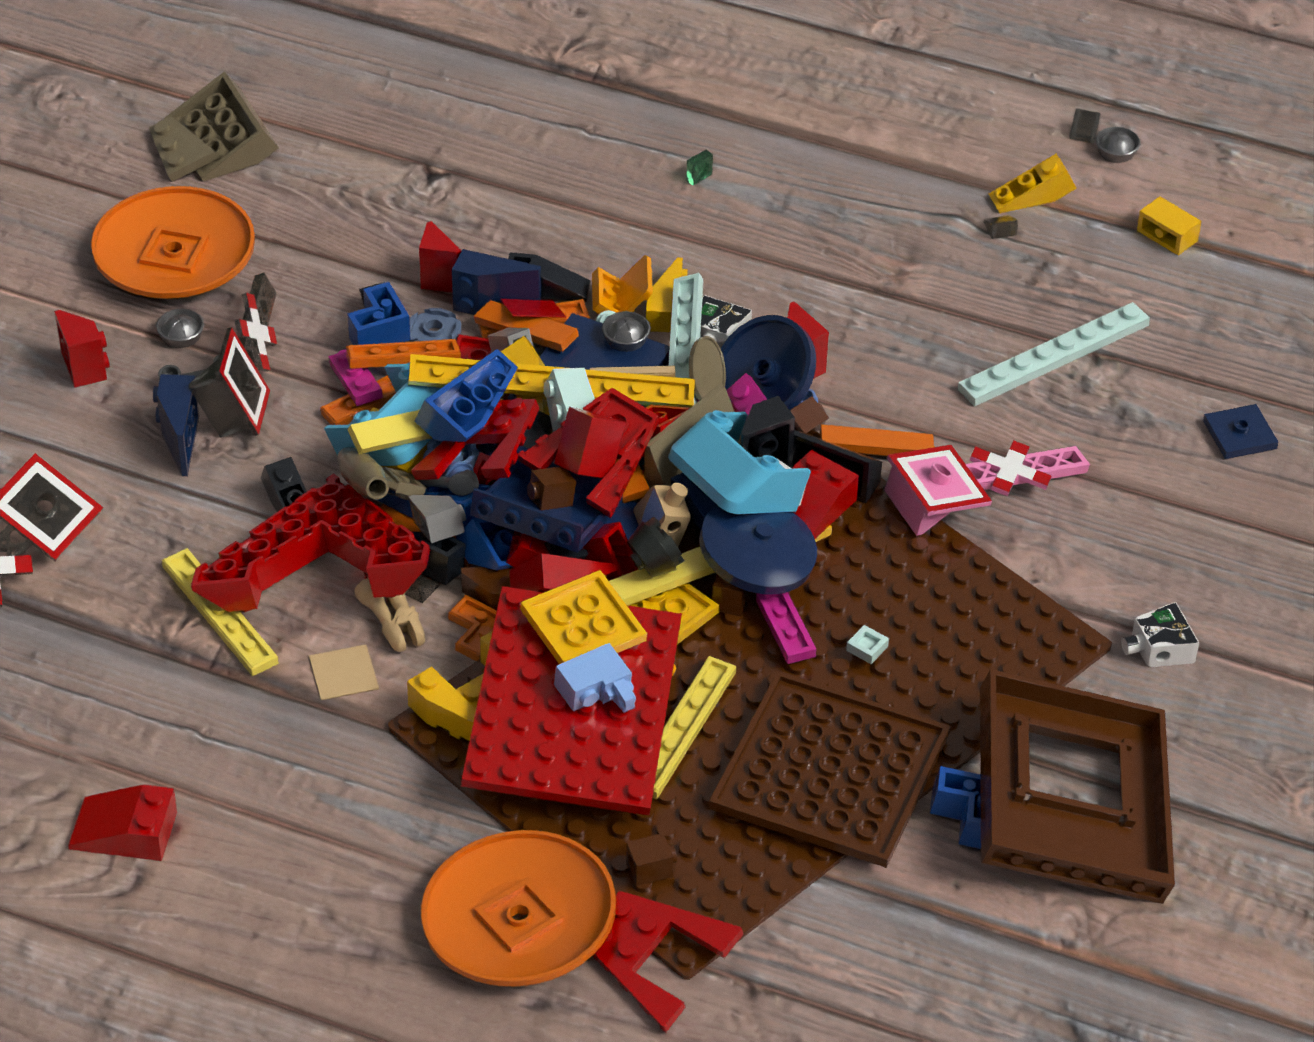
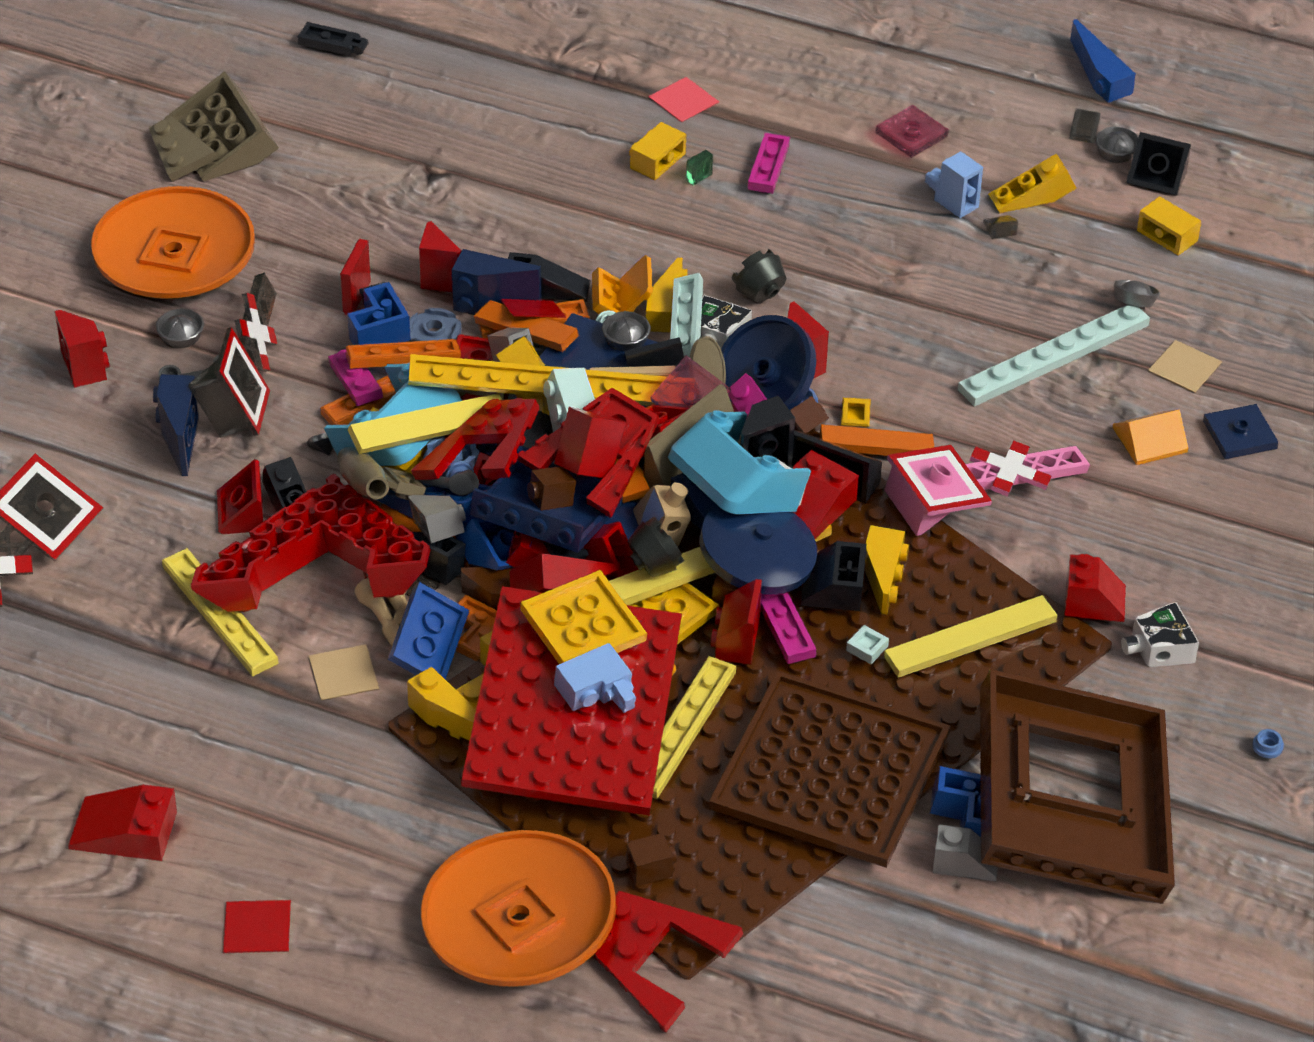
(241, 501): none -> red slope
(257, 926): none -> red piece
(321, 443): none -> black slope
(332, 39): none -> black hinge
(355, 276): none -> red tile
(428, 632): none -> blue plate
(467, 401): blue wedge -> none
(657, 150): none -> yellow brick
(657, 354): none -> black slope
(683, 99): none -> coral piece
(686, 385): none -> clear pink plate
(738, 624): none -> red slope
(761, 276): none -> pearl dark grey cone
(768, 163): none -> dark pink plate
(836, 577): none -> black slope
(855, 412): none -> yellow slope
(882, 563): none -> yellow slope
(912, 131): none -> clear pink plate
(957, 184): none -> light blue hinge
(960, 854): none -> light grey slope
(970, 636): none -> light yellow tile
(1093, 590): none -> red slope
(1105, 71): none -> blue slope
(1135, 293): none -> flat silver hat
(1153, 436): none -> light orange slope
(1159, 163): none -> black slope
(1185, 366): none -> tan piece
(1268, 744): none -> medium blue plate

